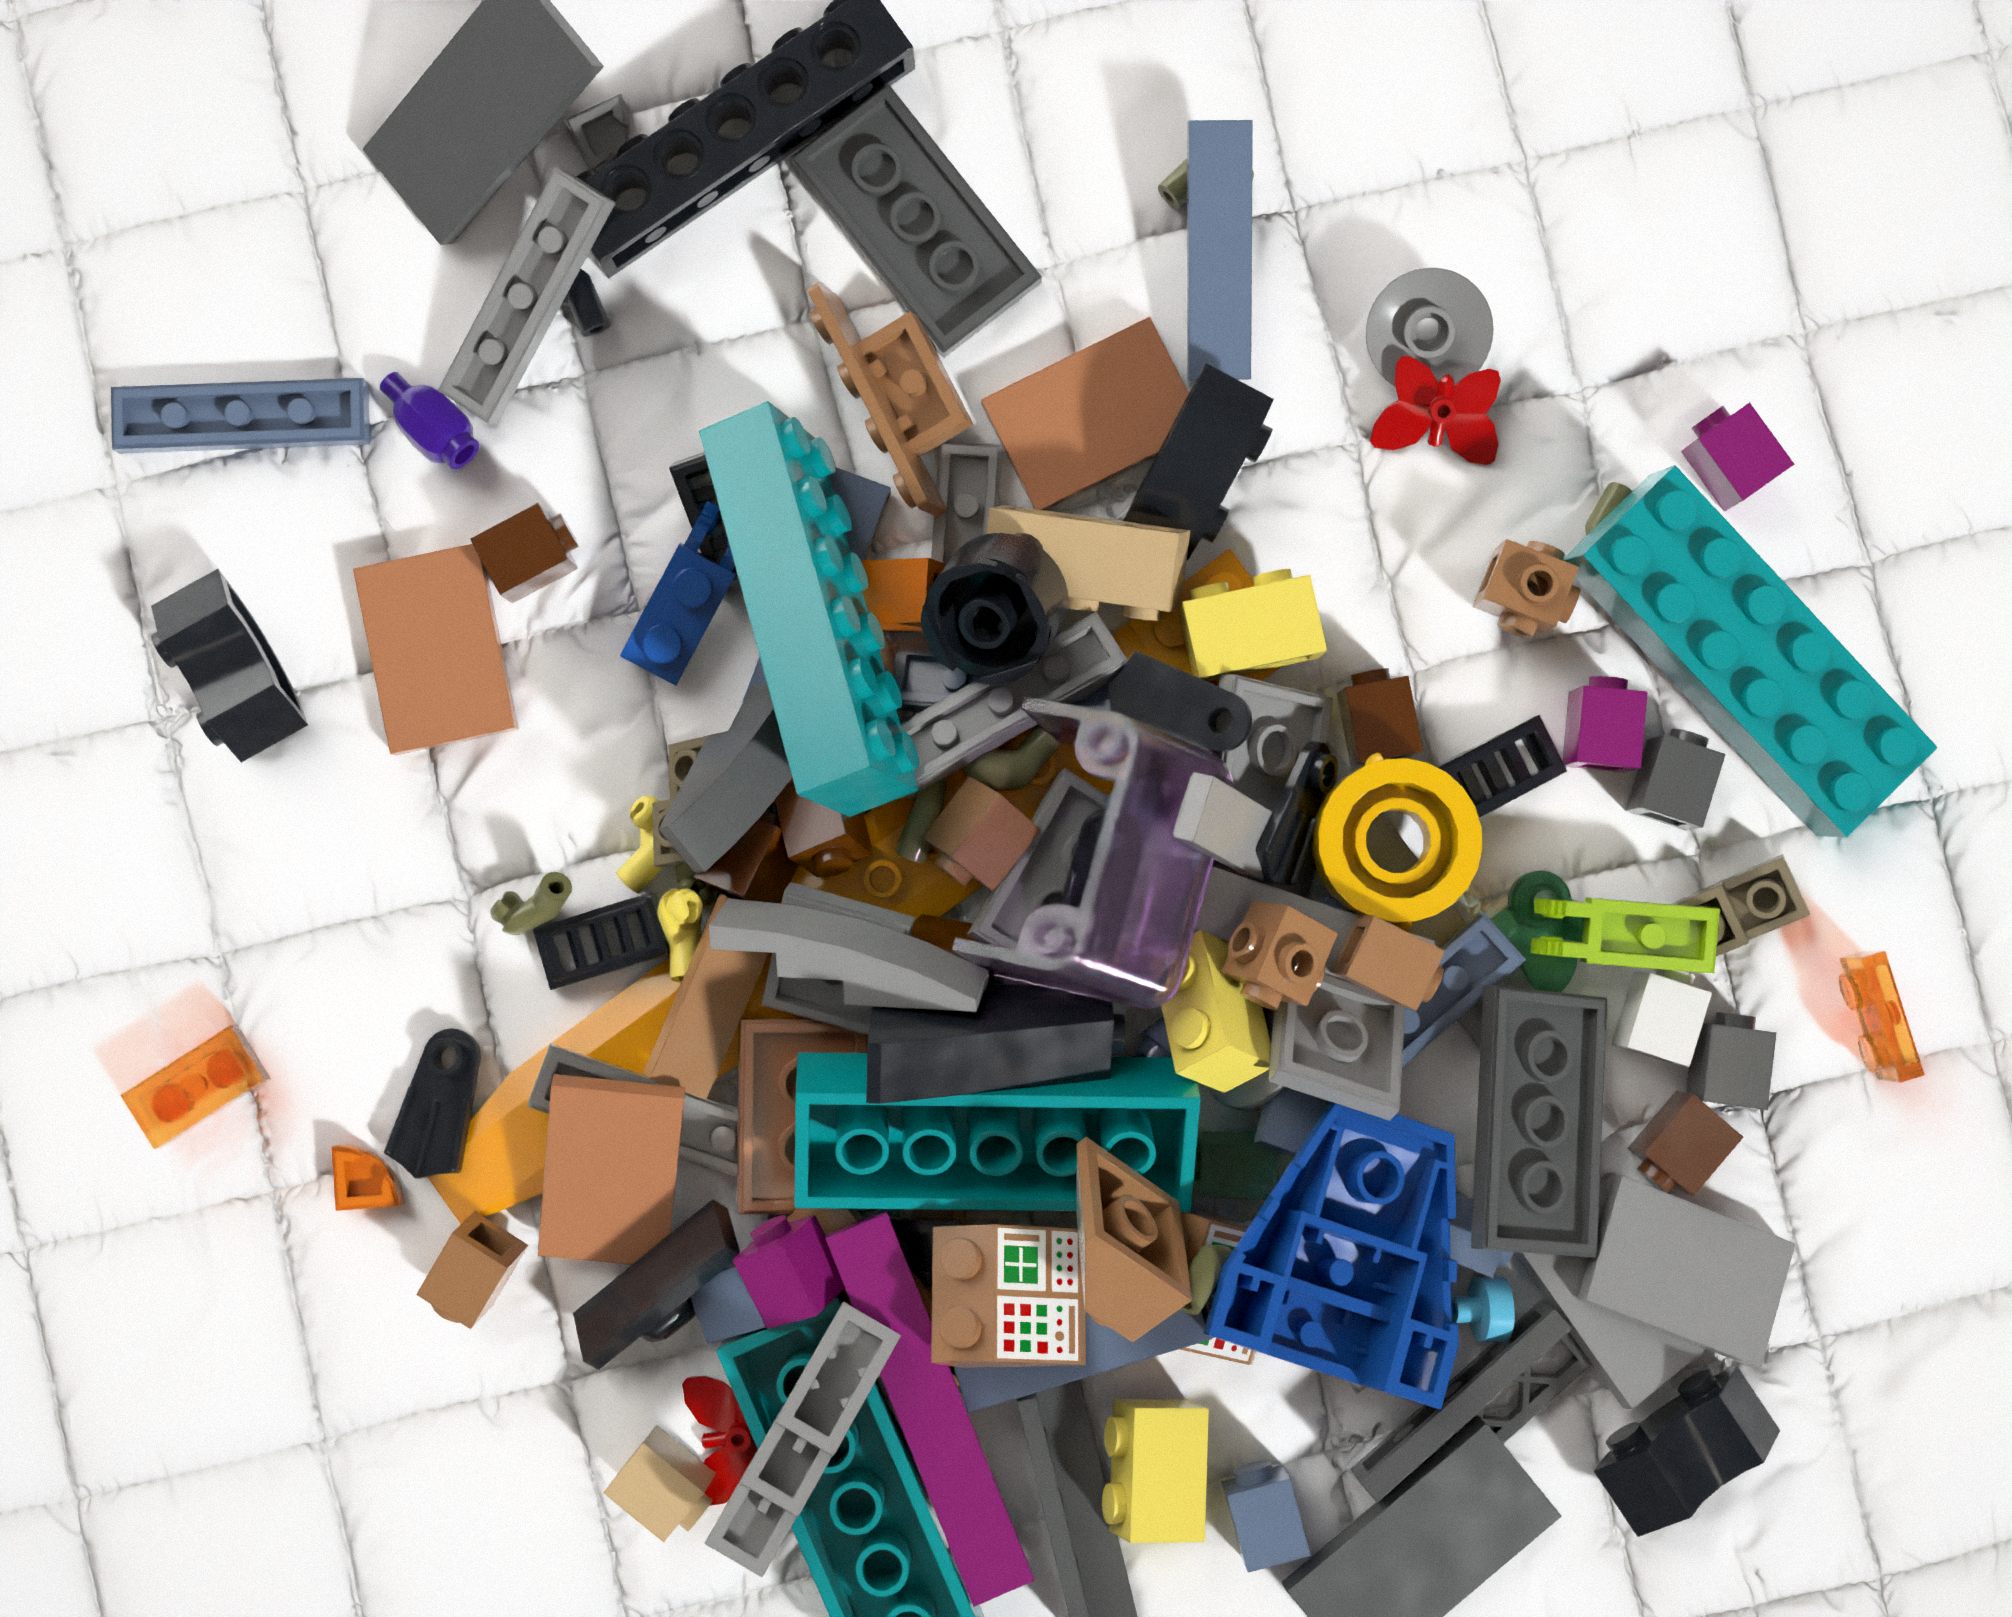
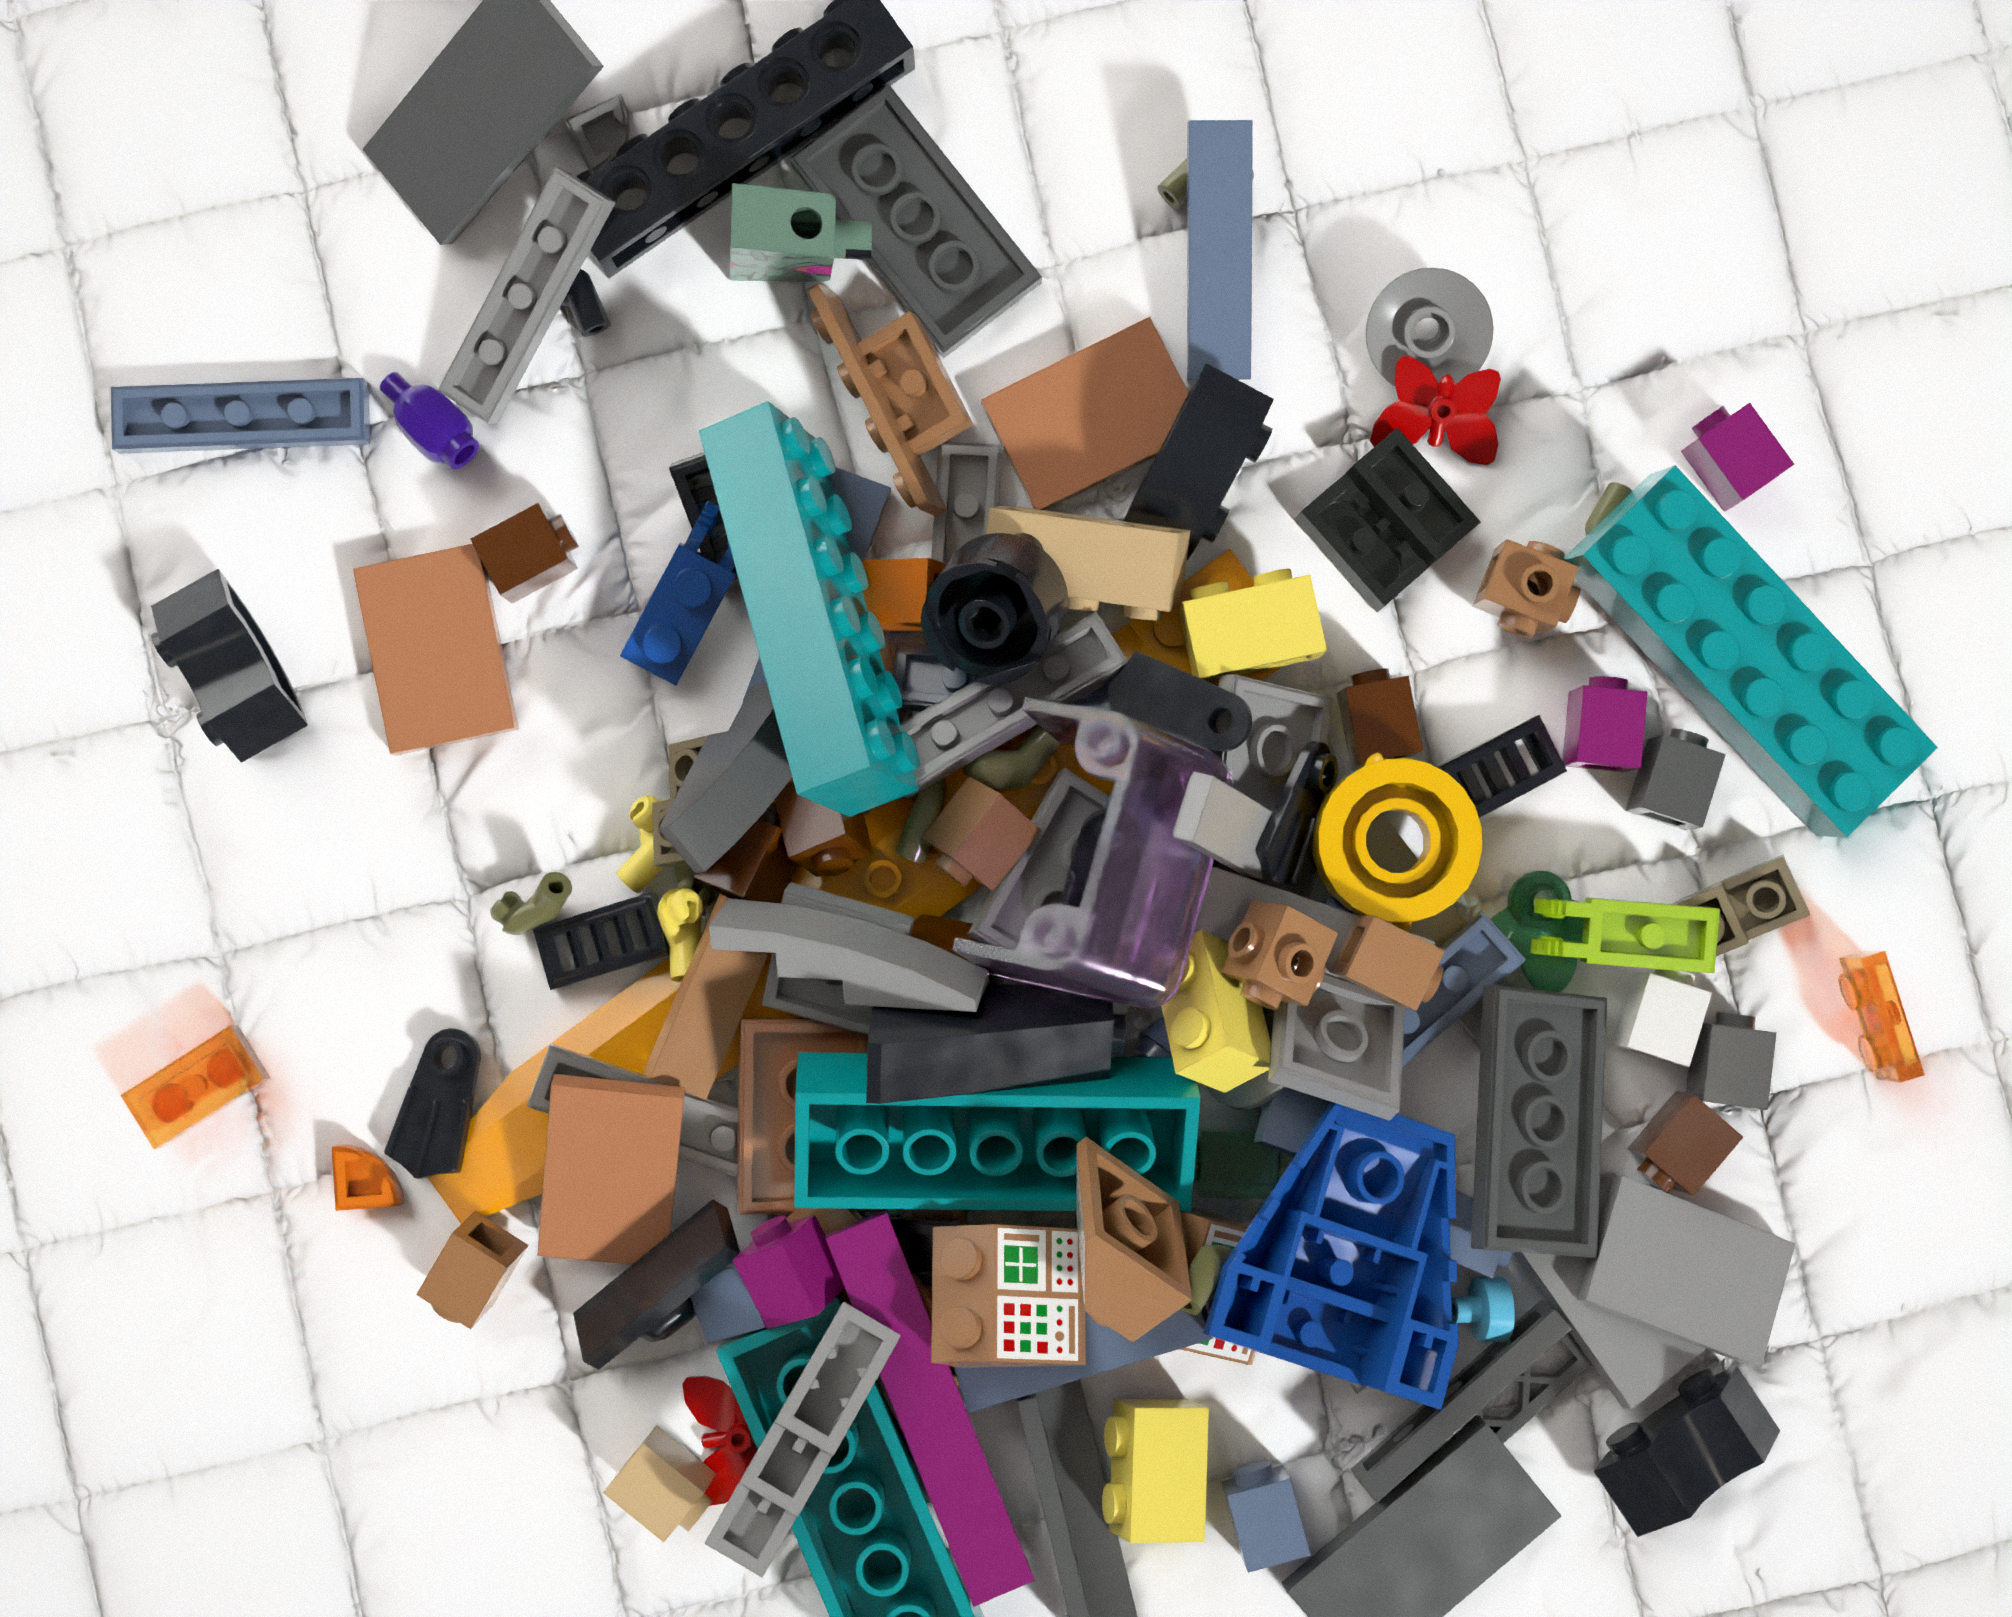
(768, 230): none -> sand green torso
(1387, 519): none -> pearl dark grey slope

